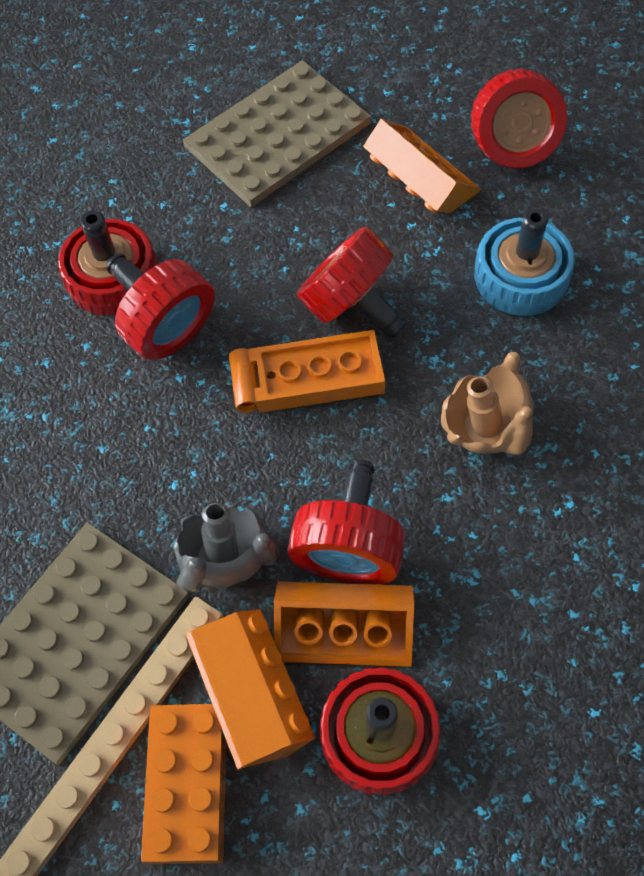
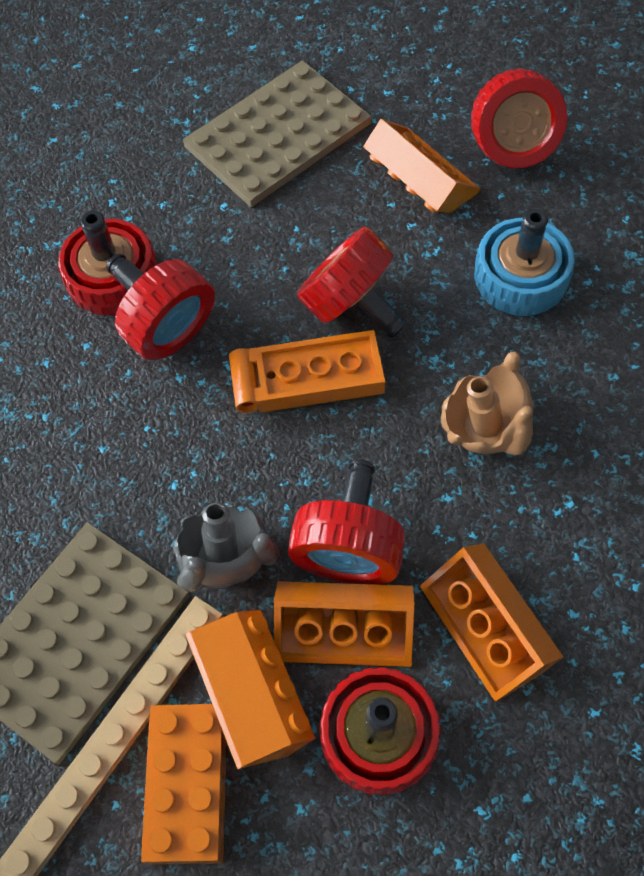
(490, 621): none -> orange slope

